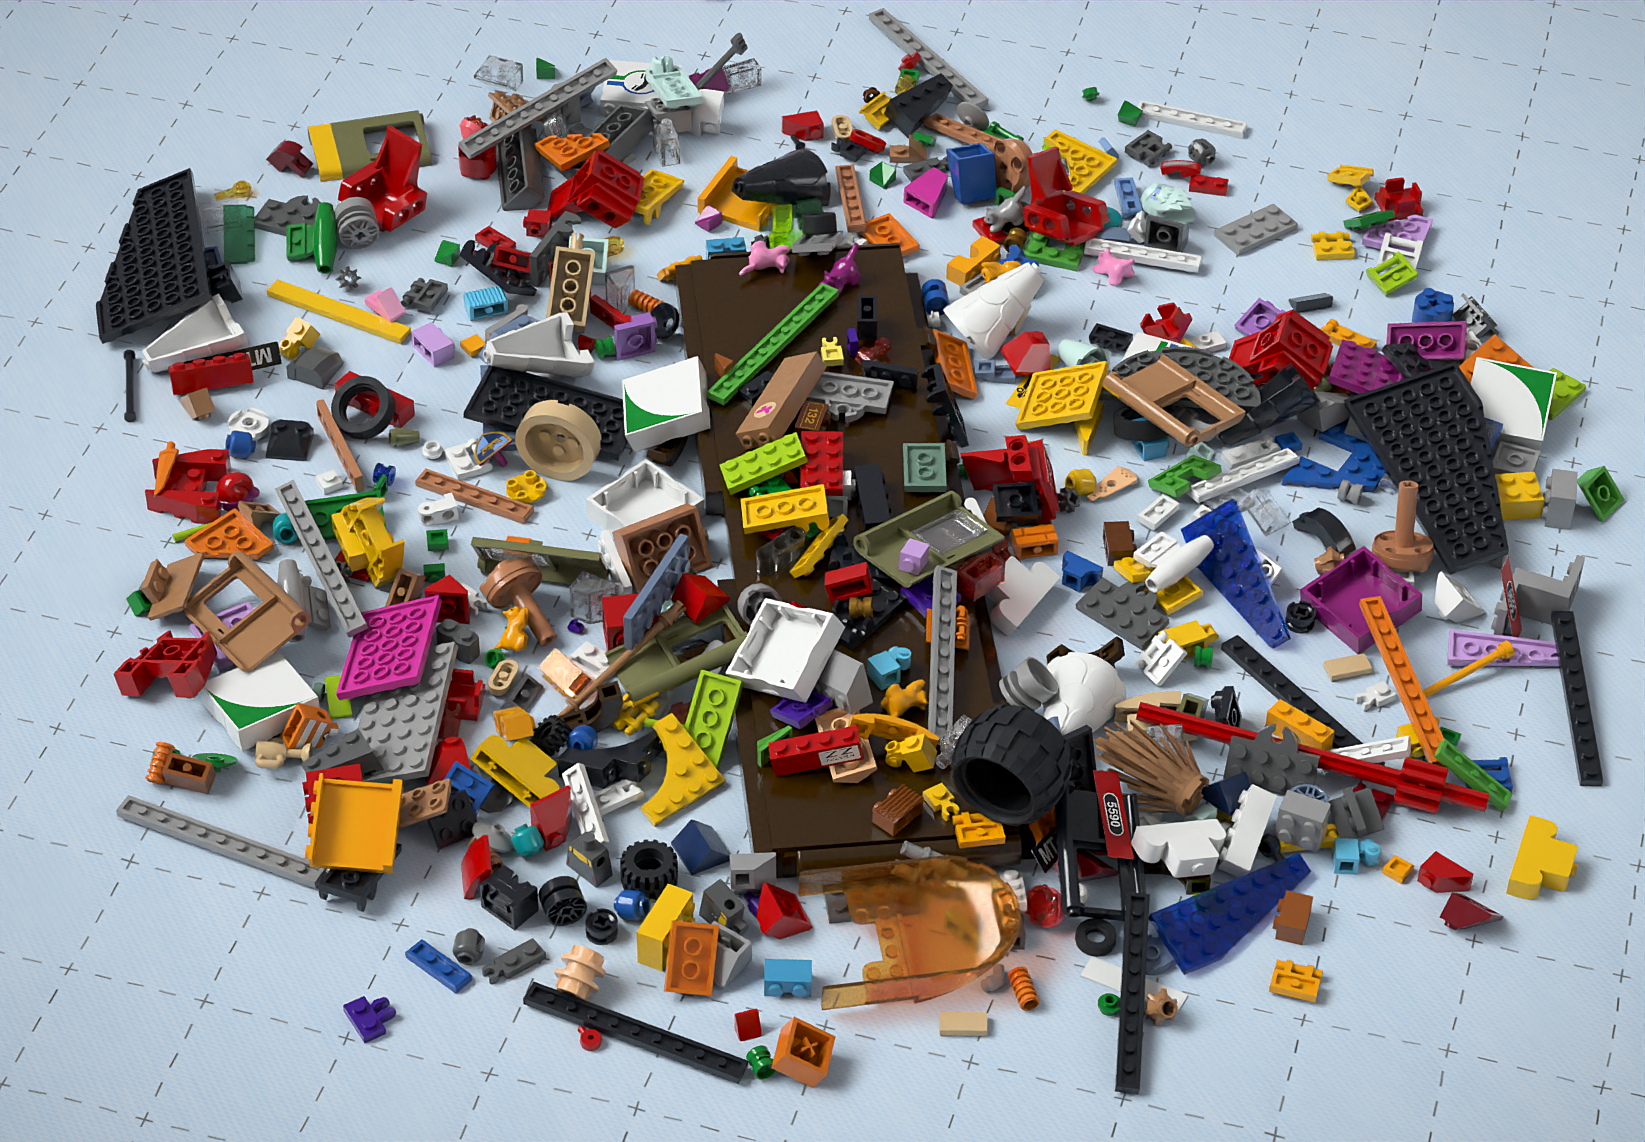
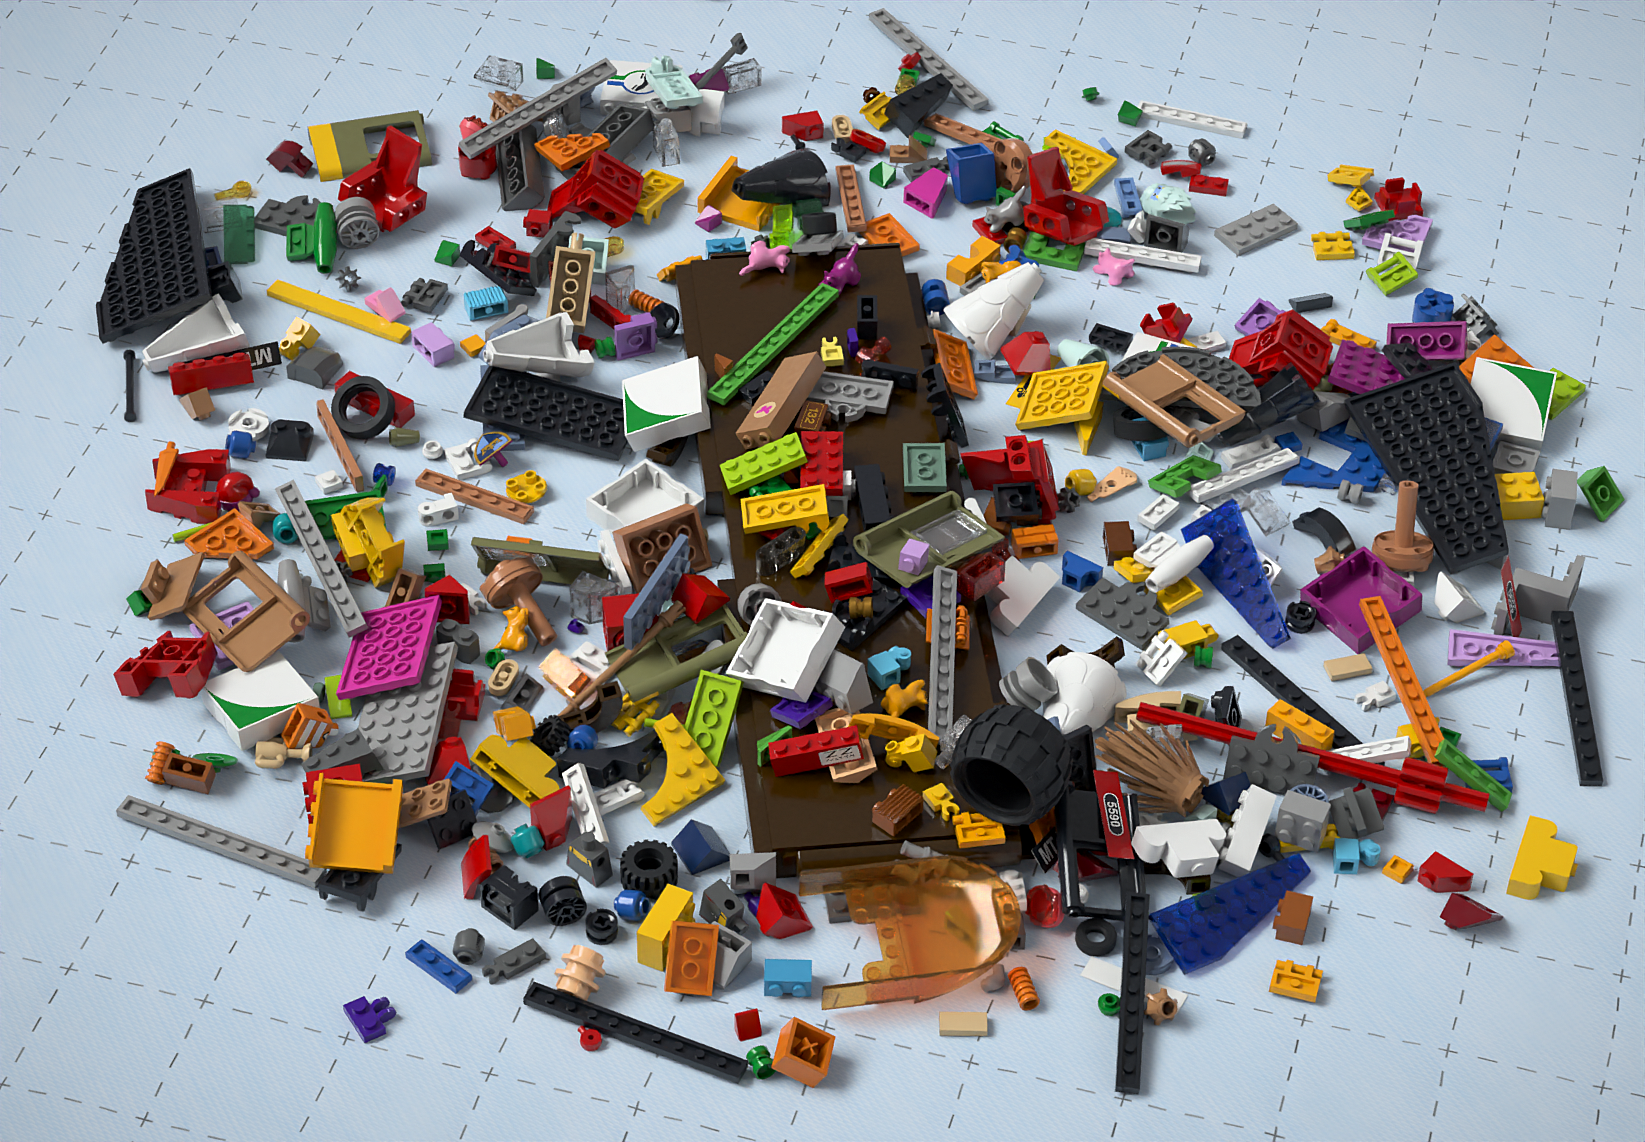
(553, 455): tan brick -> none
(972, 116): light grey dish -> none

